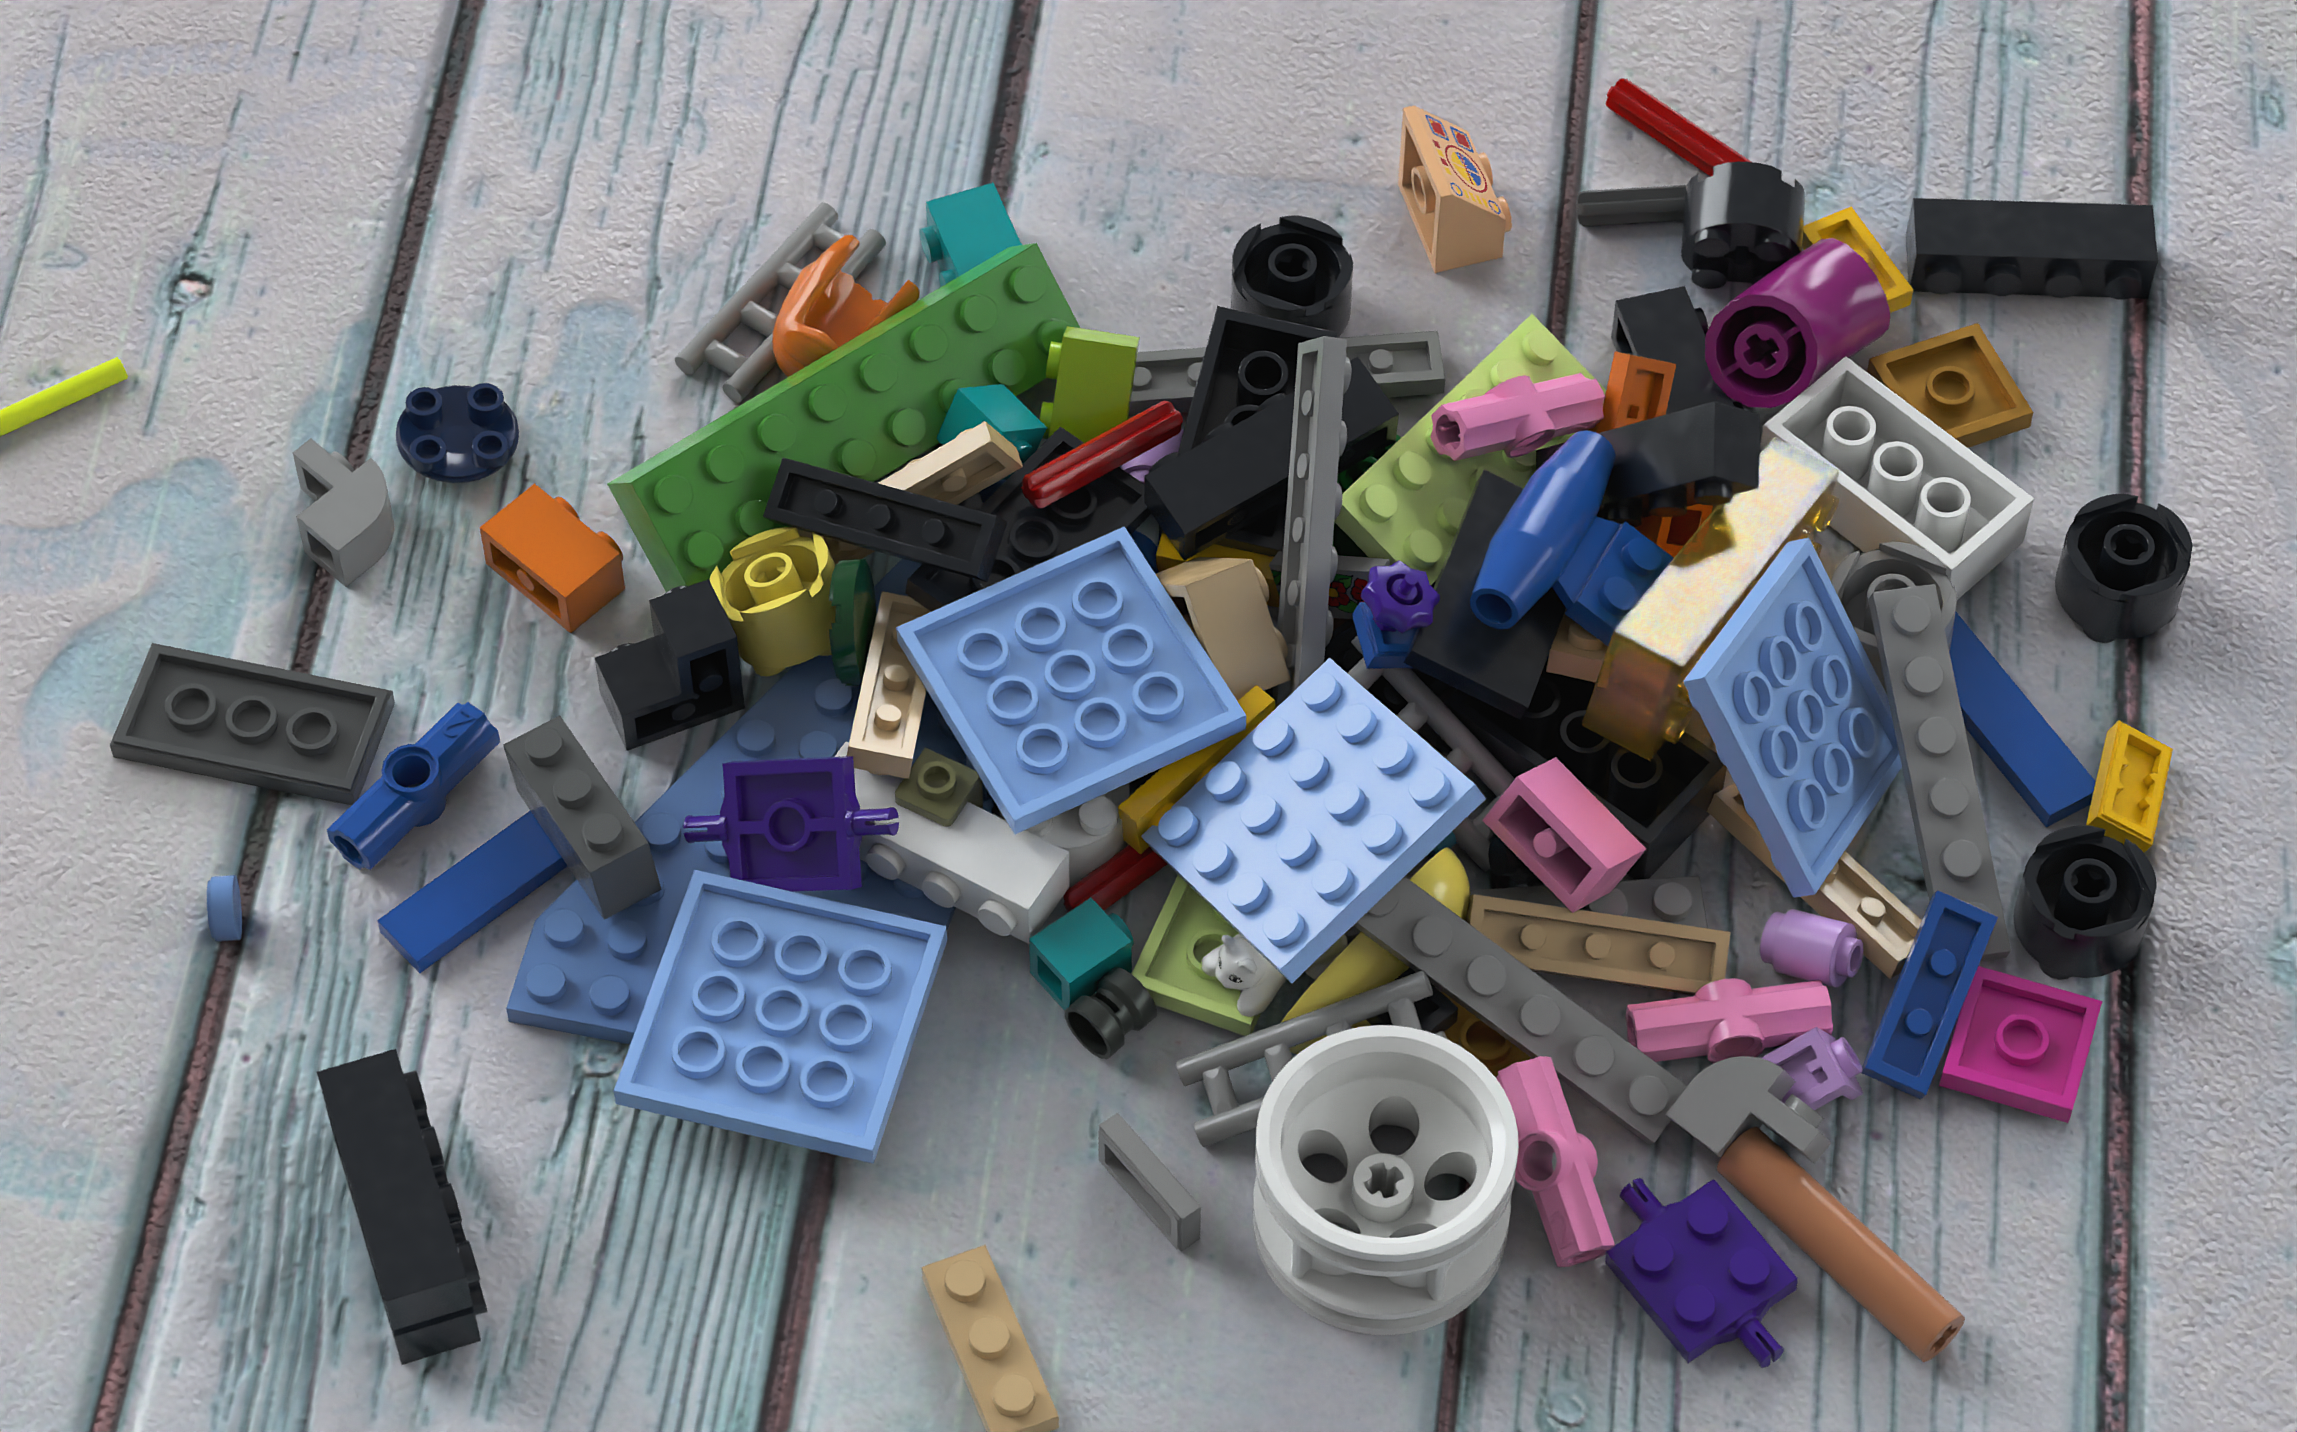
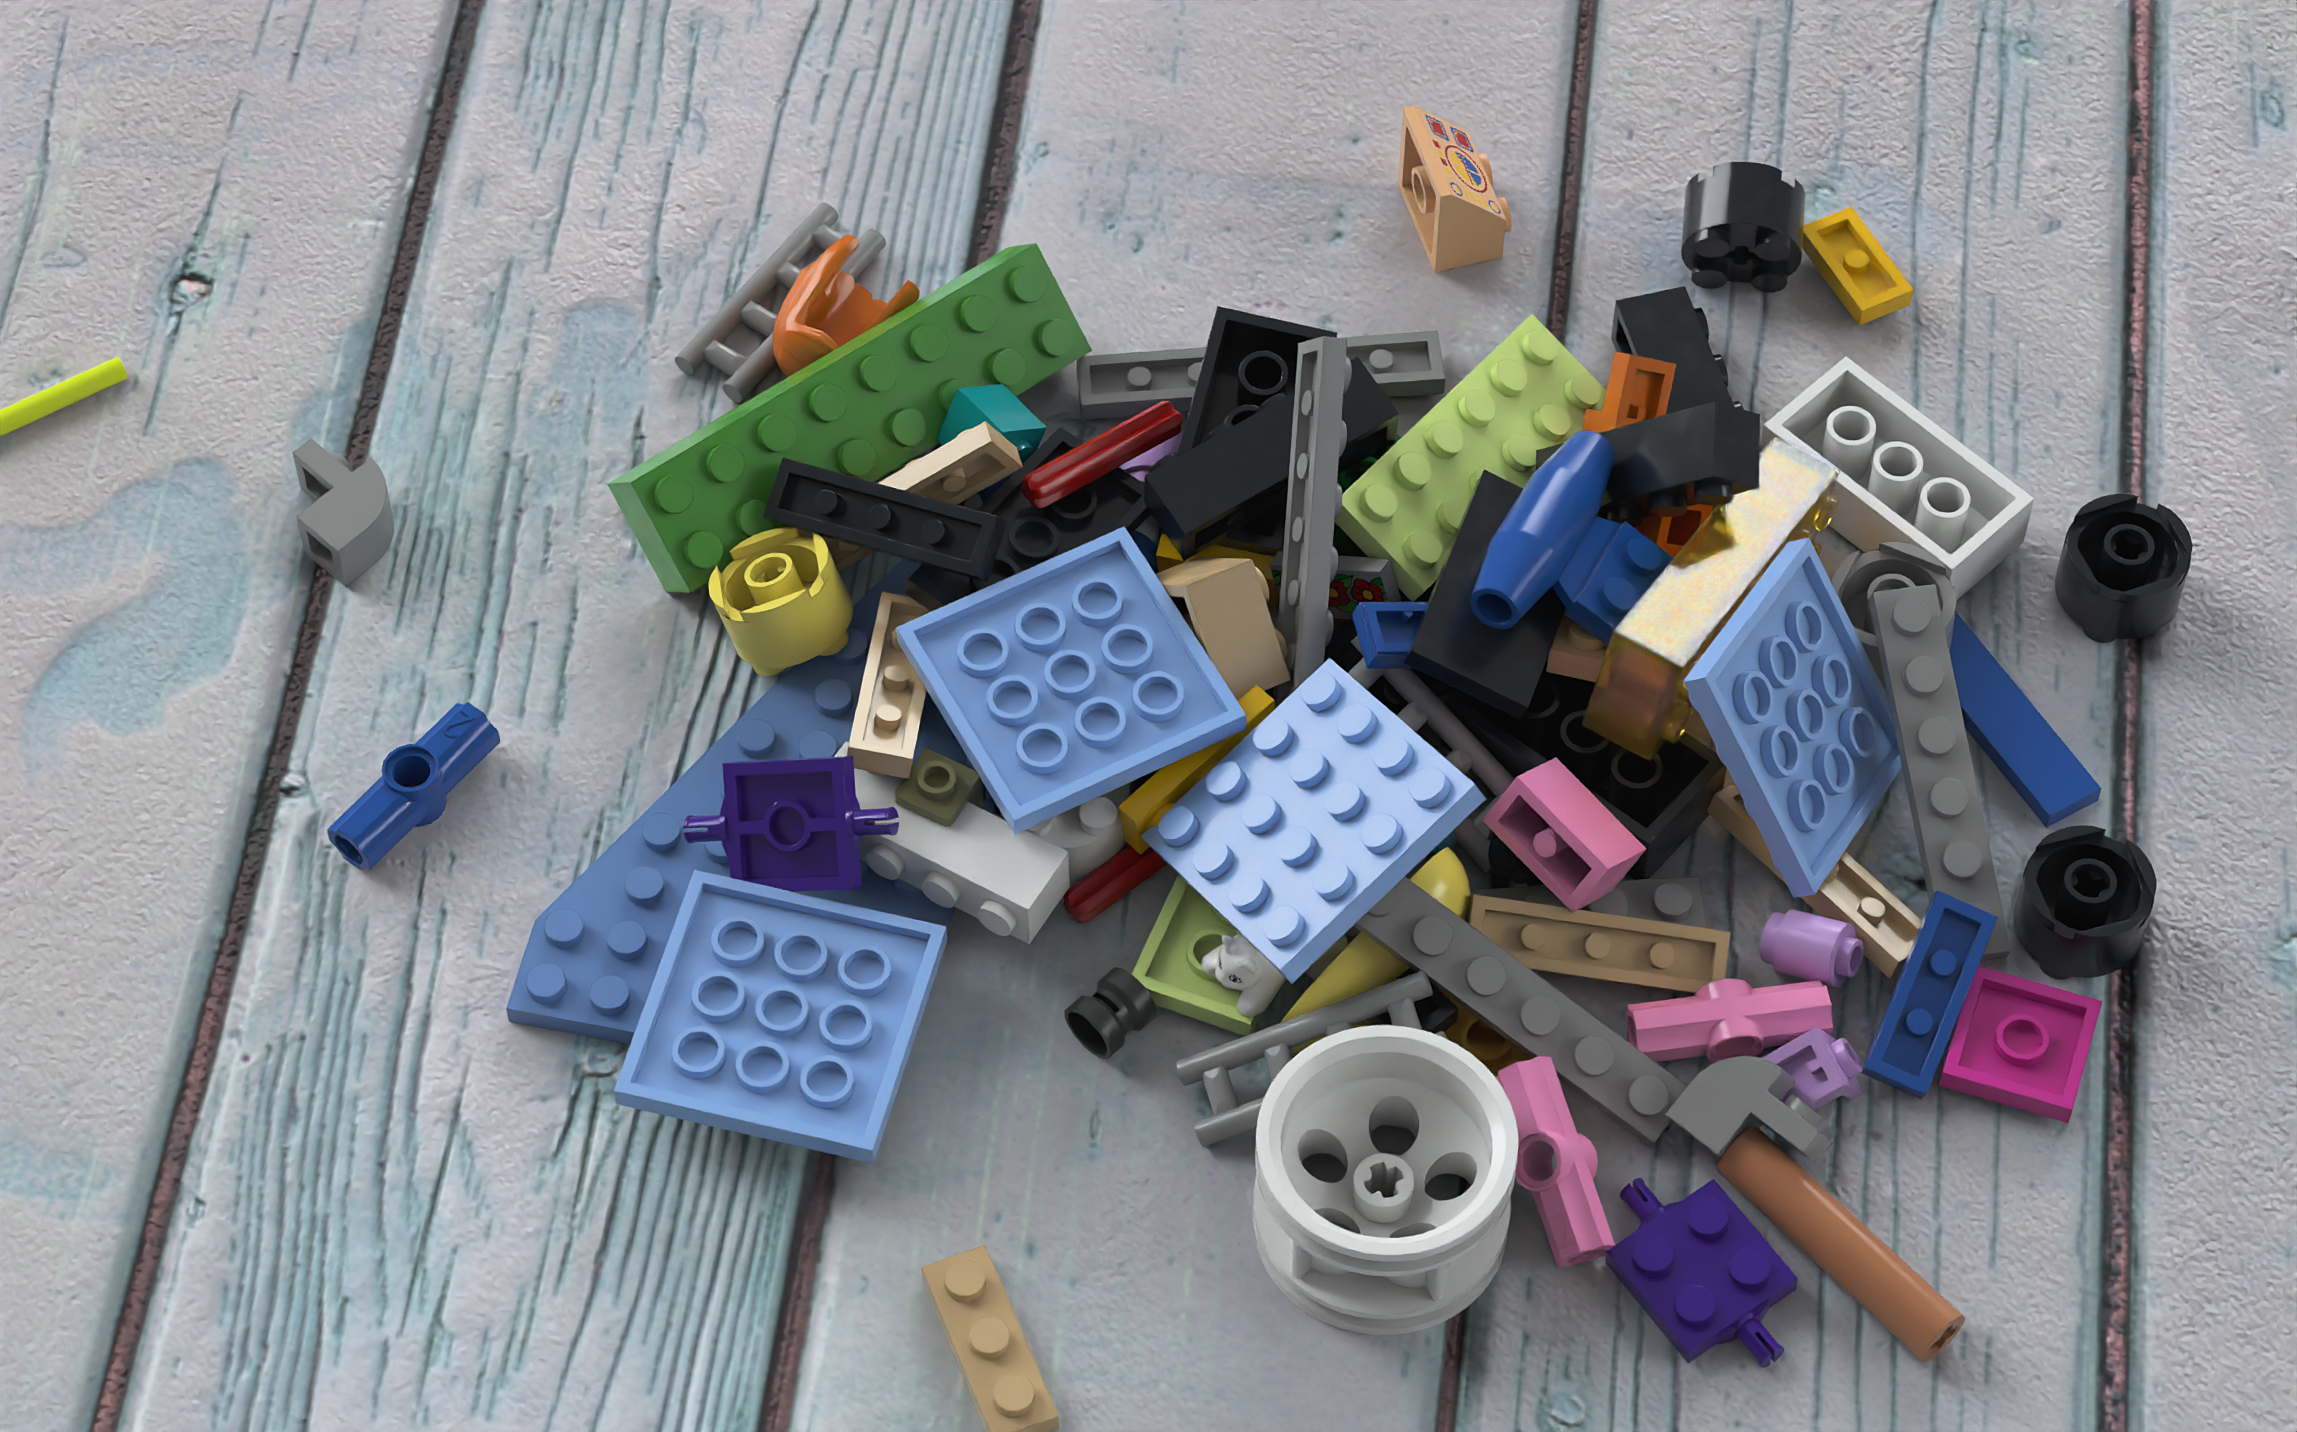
(224, 908): medium blue tile -> none
(253, 724): dark grey tile -> none
(404, 1205): black piece -> none
(457, 432): dark blue dish -> none
(472, 893): blue tile -> none
(553, 557): orange brick -> none
(582, 817): dark grey brick -> none
(678, 675): black brick -> none
(854, 620): dark green tile -> none
(966, 230): teal brick -> none
(1079, 951): teal brick -> none
(1092, 382): lime brick -> none
(1149, 1182): light grey tile -> none
(1294, 274): black brick -> none
(1400, 597): dark purple piece -> none
(1517, 416): bright pink piece -> none
(1631, 205): dark grey axle -> none
(1669, 127): red axle -> none
(1796, 325): magenta brick -> none
(1956, 385): pearl gold plate -> none
(2031, 248): black brick -> none
(2129, 785): yellow plate -> none

